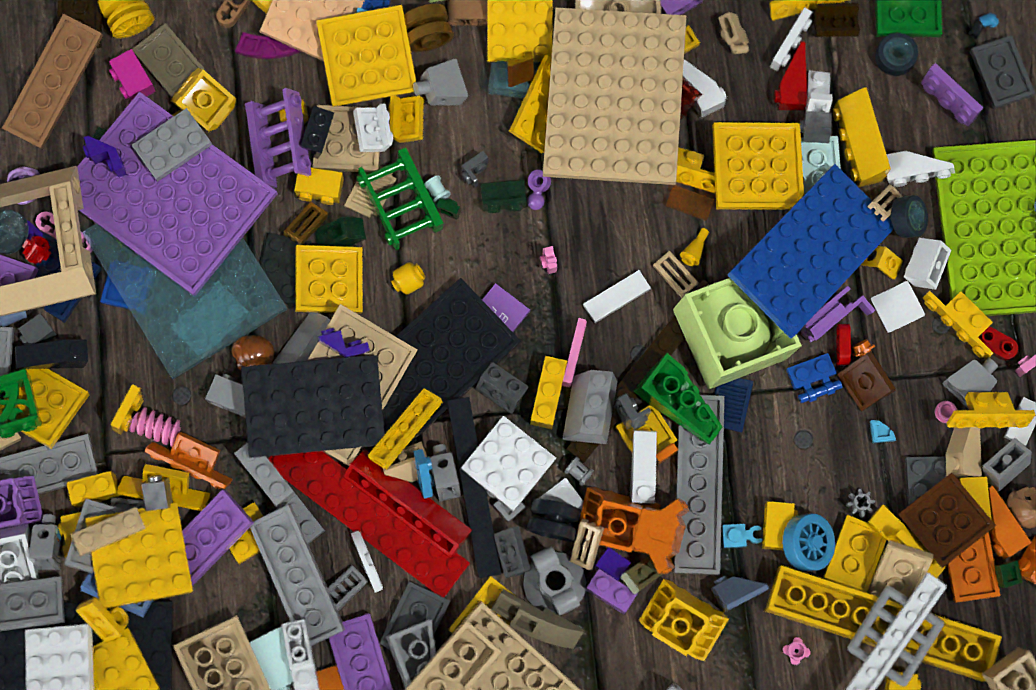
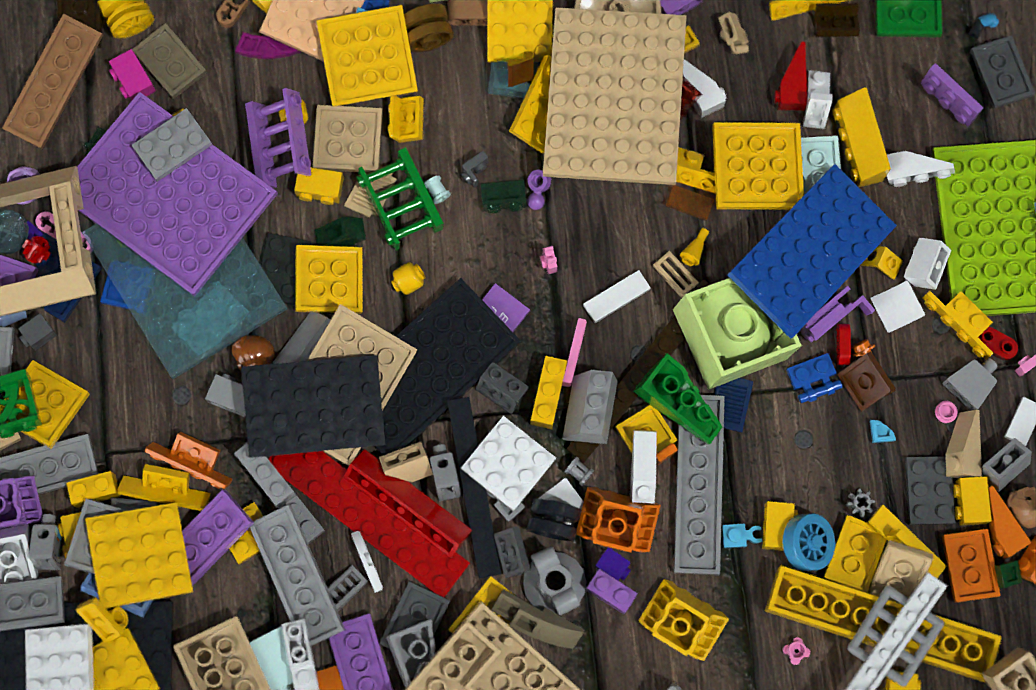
(52, 355): black slope -> none
(101, 151): dark purple slope -> none
(108, 531): tan plate -> none
(131, 403): yellow plate -> none
(155, 427): bright pink piece -> none
(157, 493): flat silver brick -> none
(204, 99): yellow slope -> none
(311, 229): pearl gold tile -> none
(317, 131): black bracket -> none
(335, 342): dark purple slope -> none
(373, 129): white bracket -> none
(405, 428): yellow plate -> none
(425, 480): dark azure plate -> none
(442, 84): light grey torso -> none
(449, 208): dark green plate -> none
(594, 546): tan tile -> none
(627, 411): dark grey bracket -> none
(640, 575): olive plate -> none
(661, 534): orange slope -> none
(735, 591): sand blue slope -> none
(792, 40): white plate -> none
(816, 127): flat silver brick -> none
(880, 209): tan tile -> none
(900, 43): wheel -> none
(909, 216): black wheel -> none
(947, 520): reddish brown plate -> none
(990, 410): yellow bracket -> none

